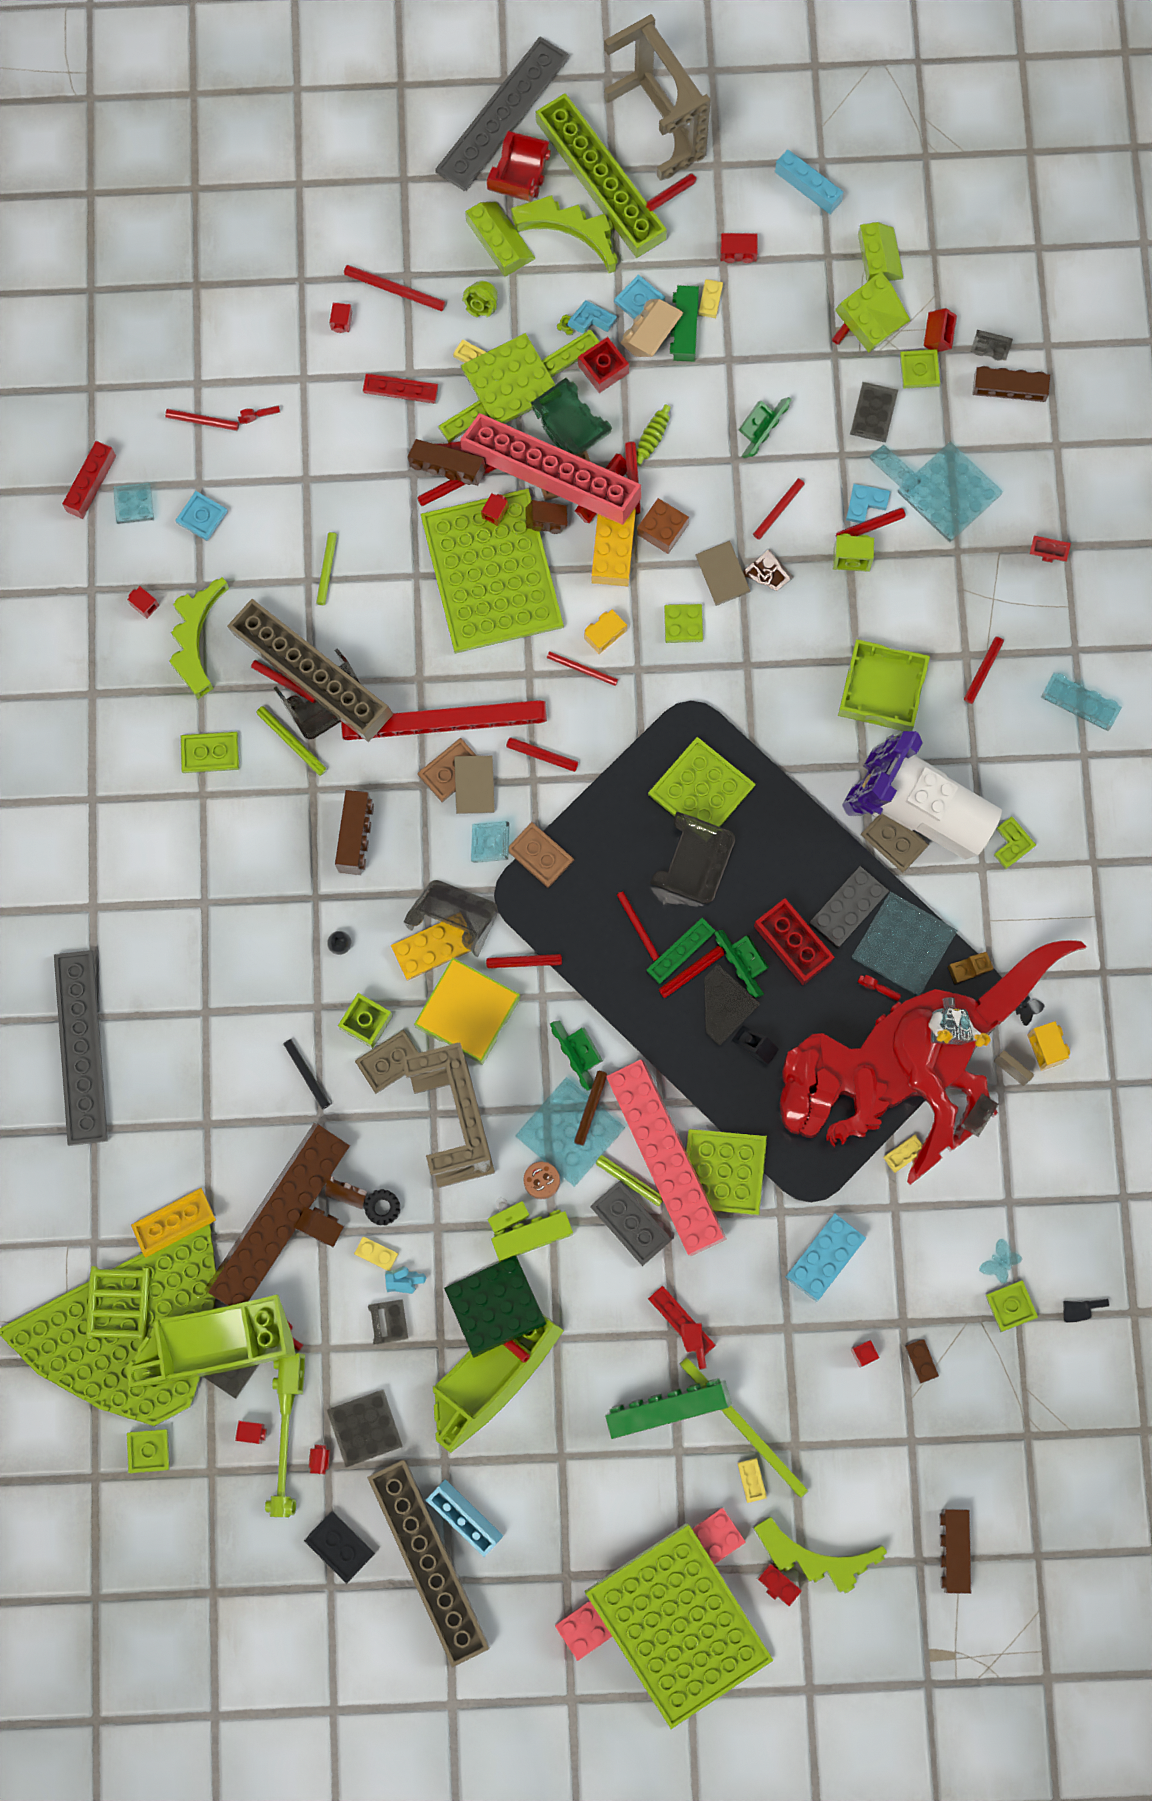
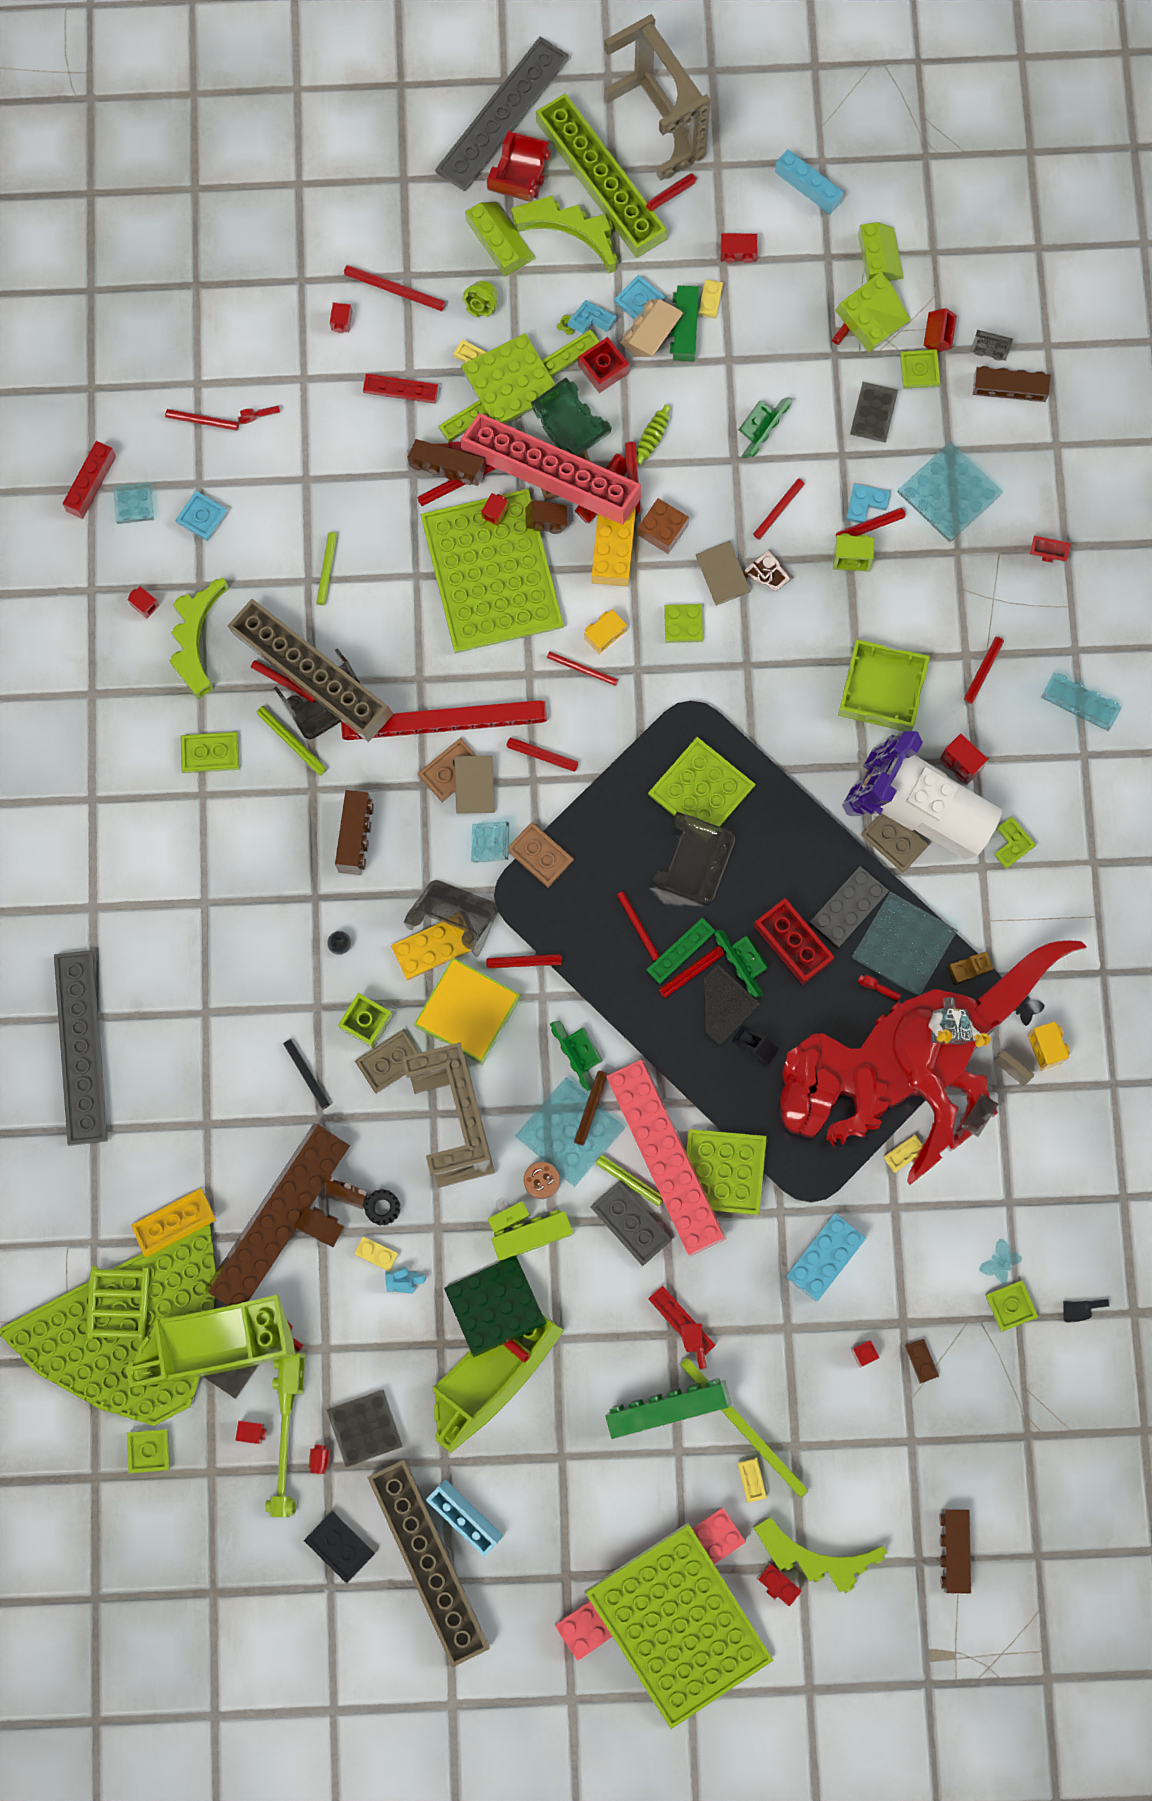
(395, 1321): clear smoke plate -> none
(895, 468): clear light blue plate -> none
(963, 759): none -> red brick

